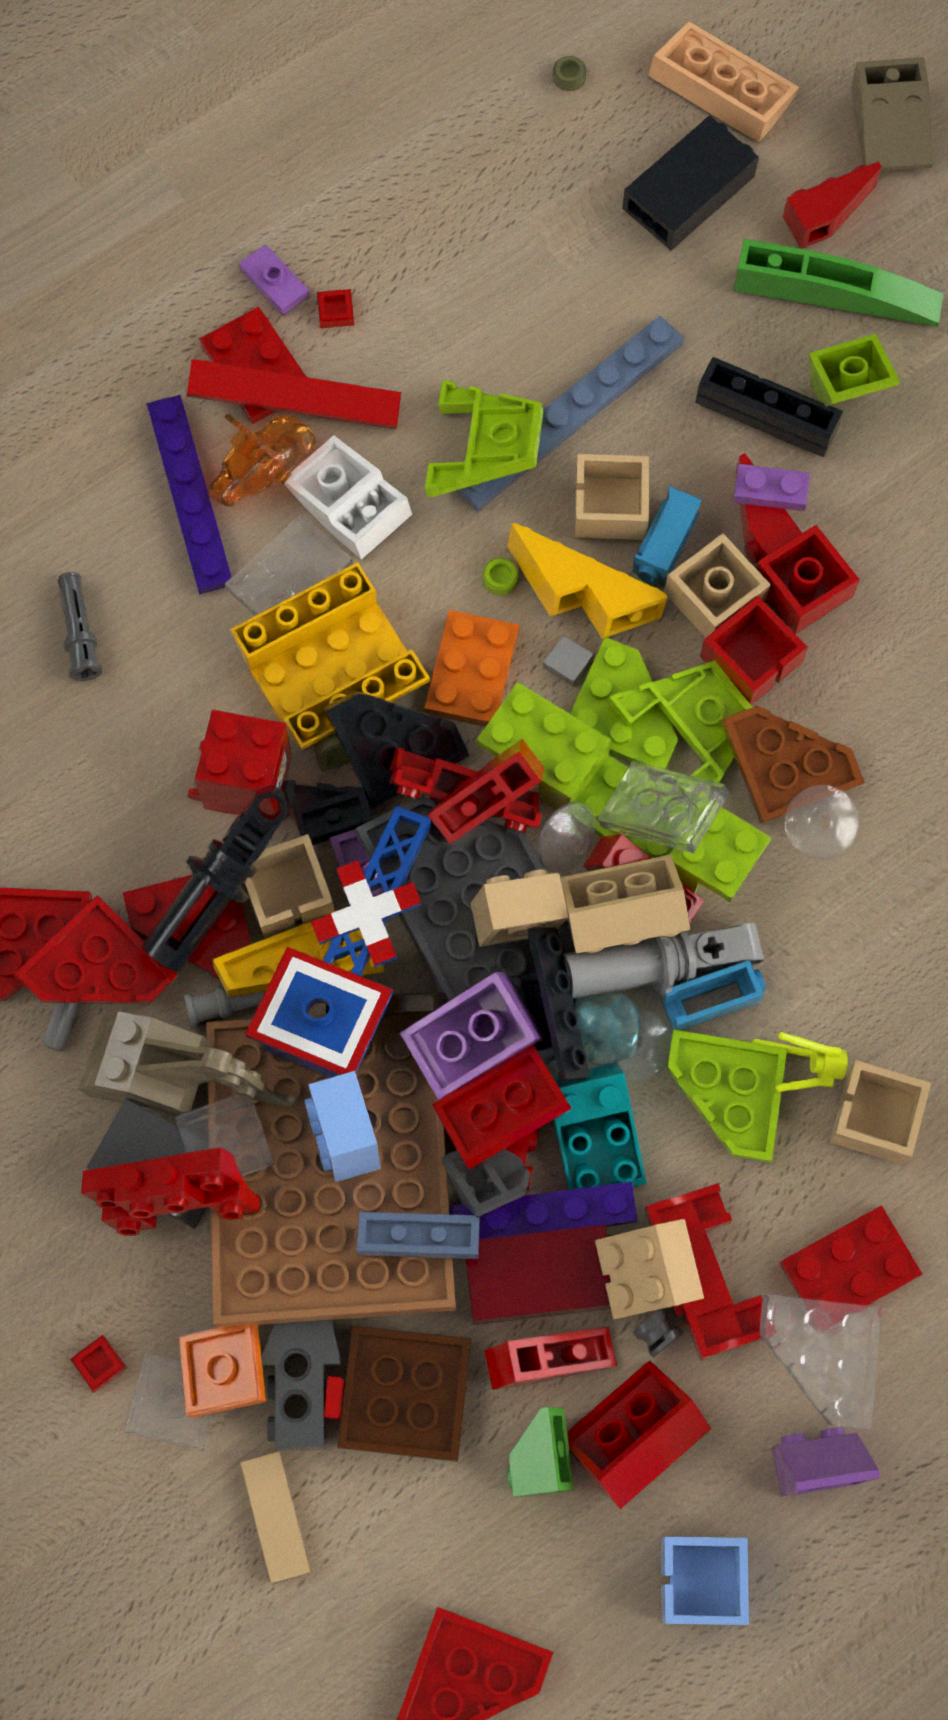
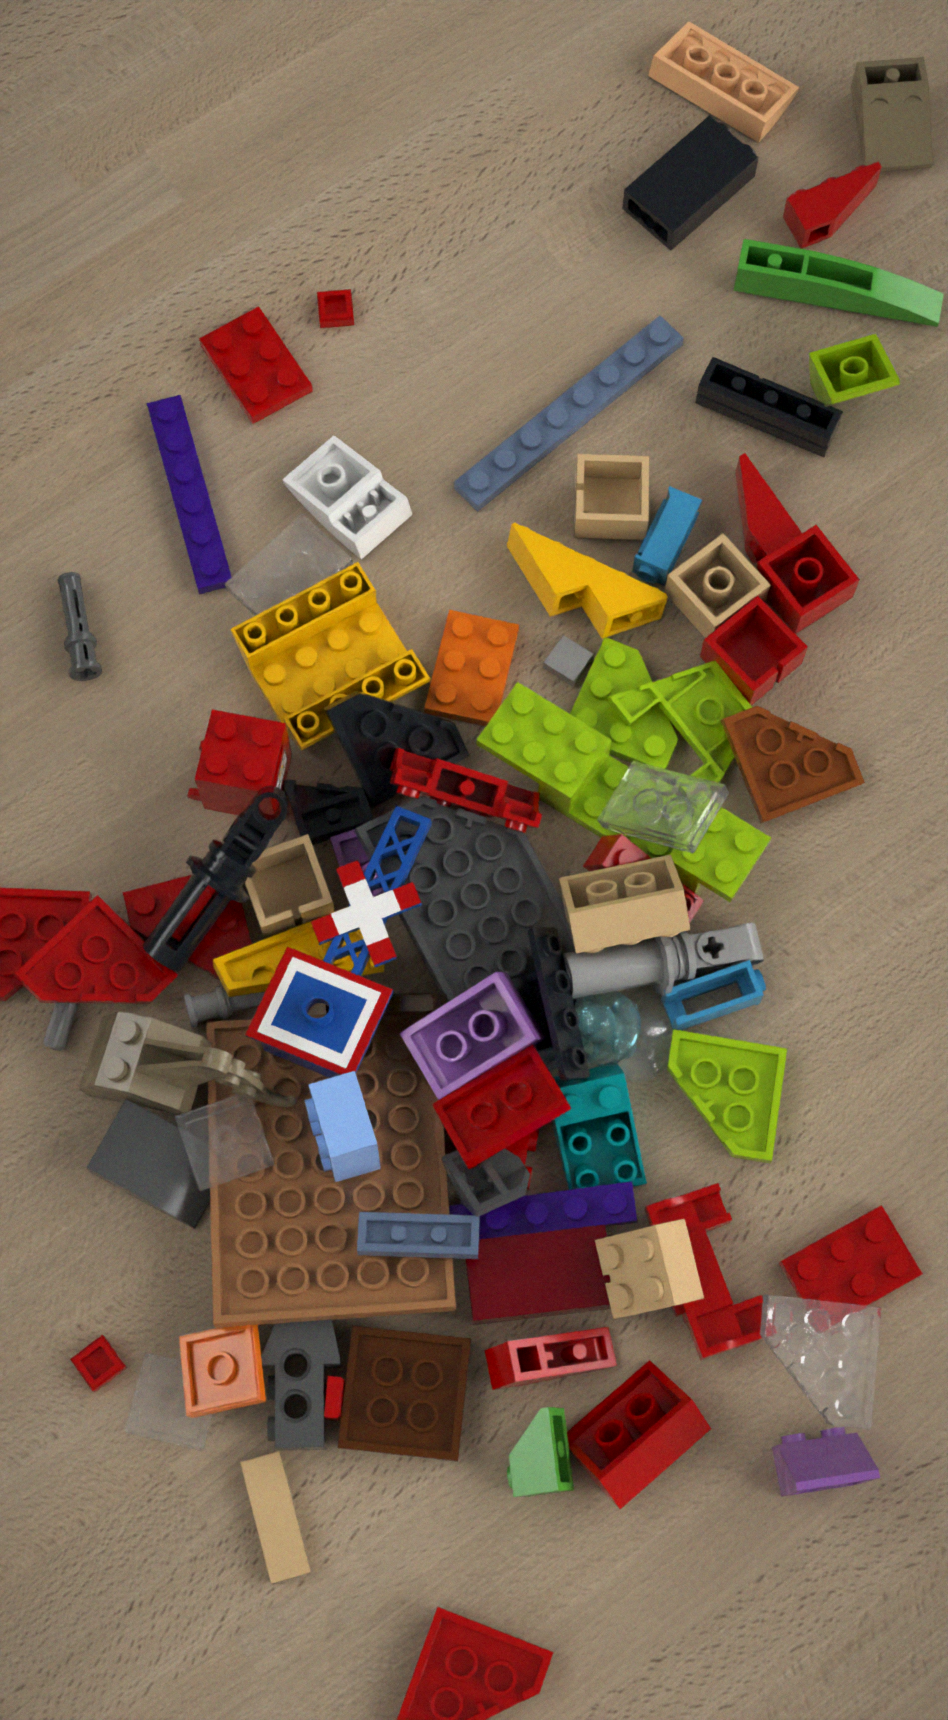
(141, 1190): red bracket -> none
(261, 458): clear orange piece -> none
(274, 279): medium lavender plate -> none
(293, 394): red tile -> none
(330, 753): olive tile -> none
(488, 791): red slope -> none
(500, 440): lime wing -> none
(500, 576): lime tile -> none
(509, 907): tan brick -> none
(567, 837): clear dish -> none
(569, 73): olive tile -> none
(654, 1329): dark grey wheel -> none
(705, 1581): light blue piece -> none
(771, 487): medium lavender plate -> none
(804, 819): clear dish -> none
(825, 1060): neon yellow plant -> none
(880, 1112): tan piece -> none

